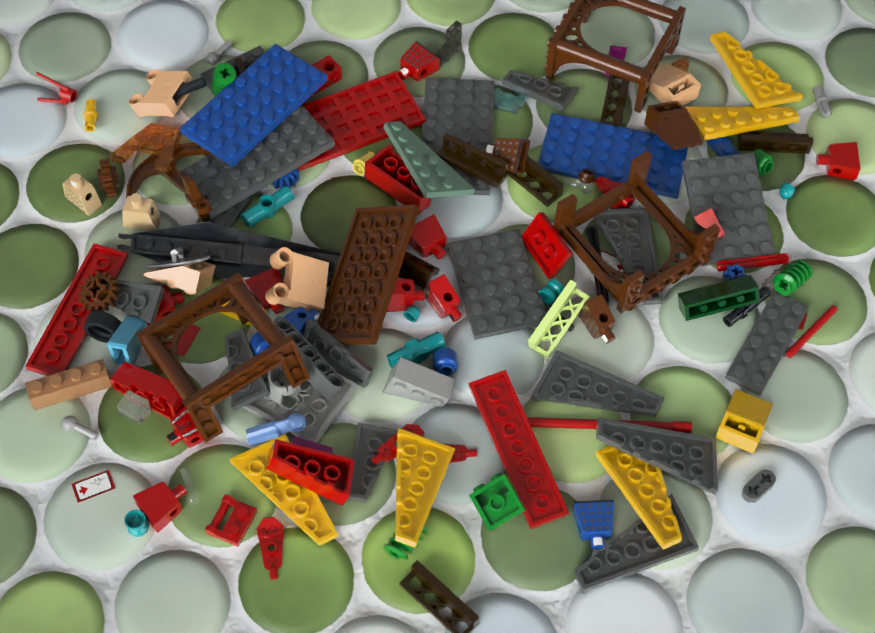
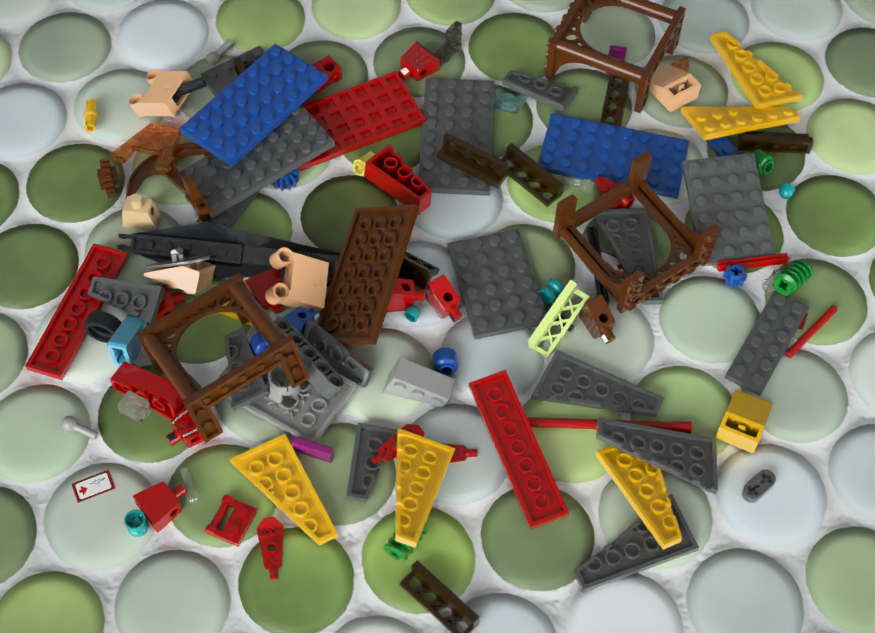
(67, 94): red plant -> none
(68, 384): medium nougat brick -> none
(76, 190): tan torso -> none
(98, 292): reddish brown gear -> none
(186, 340): red sticker -> none
(223, 76): green piece -> none
(267, 206): teal piece -> none
(295, 422): medium blue piece -> none
(313, 469): red wedge -> none
(417, 350): teal piece -> none
(428, 170): sand green wing -> none
(428, 238): red torso -> none
(497, 501): green plate -> none
(511, 151): reddish brown torso -> none
(546, 245): red plate -> none
(586, 175): reddish brown plate -> none
(594, 521): blue torso -> none
(673, 125): reddish brown slope -> none
(708, 219): tile -> none
(718, 297): dark green brick -> none
(735, 316): black pin -> none
(822, 101): light grey axle -> none
(841, 160): red torso -> none

